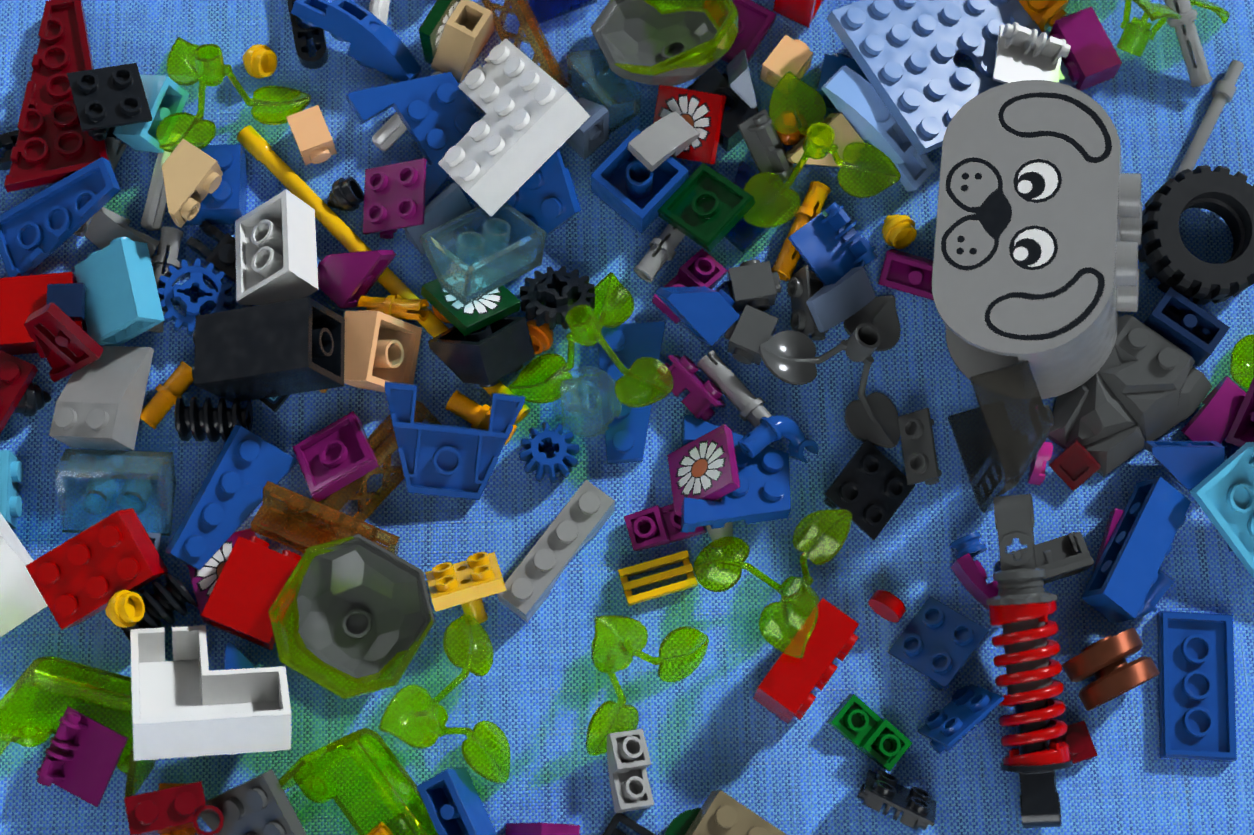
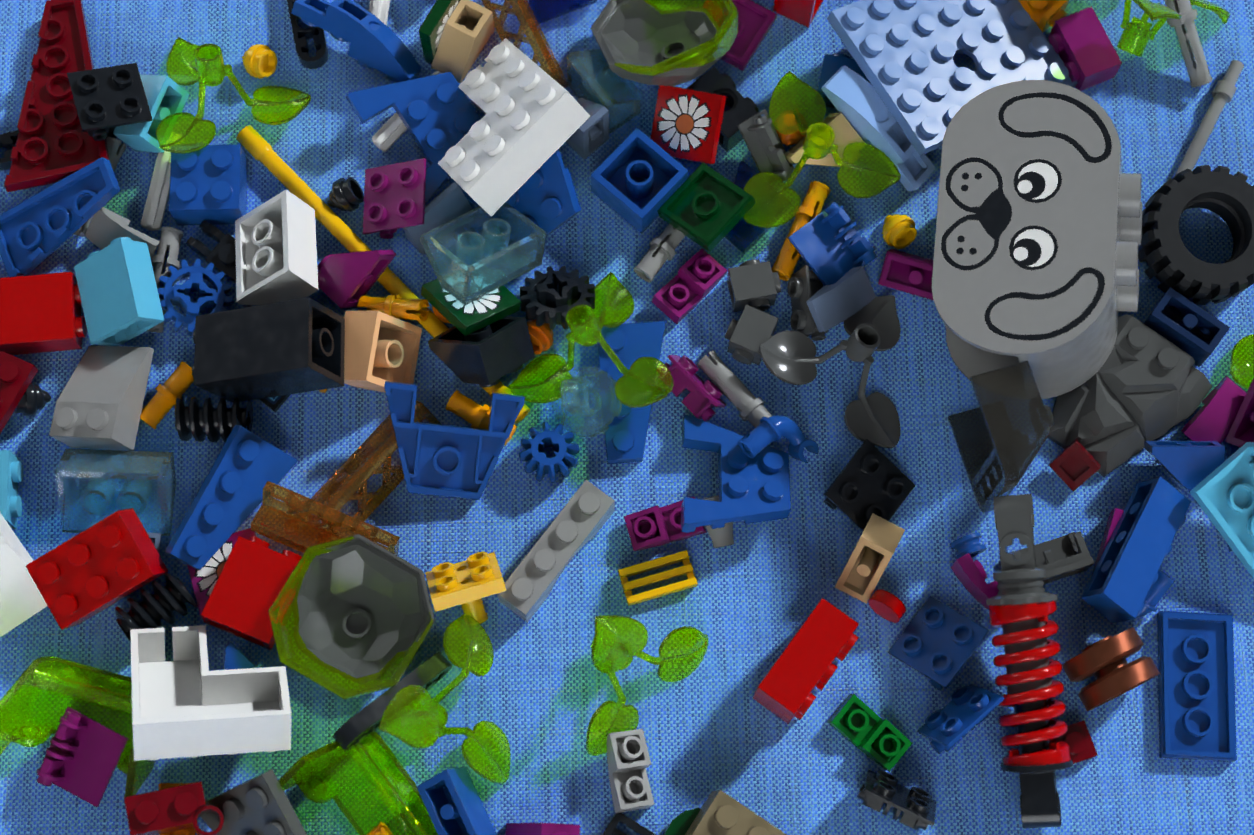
(61, 341): dark red wing -> none
(68, 298): dark blue tile -> none
(125, 608): yellow plate -> none
(188, 179): tan slope -> none
(312, 135): light nougat brick -> none
(335, 456): magenta tile -> none
(369, 718): none -> black beam
(662, 139): light grey slope -> none
(701, 310): blue slope -> none
(704, 468): tile -> none
(740, 79): sand blue slope -> none
(787, 56): light nougat brick -> none
(791, 621): clear neon green plant -> none
(869, 558): none -> tan slope
(919, 447): dark grey hinge -> none
(1026, 56): white hinge -> none
(1038, 465): dark pink tile -> none

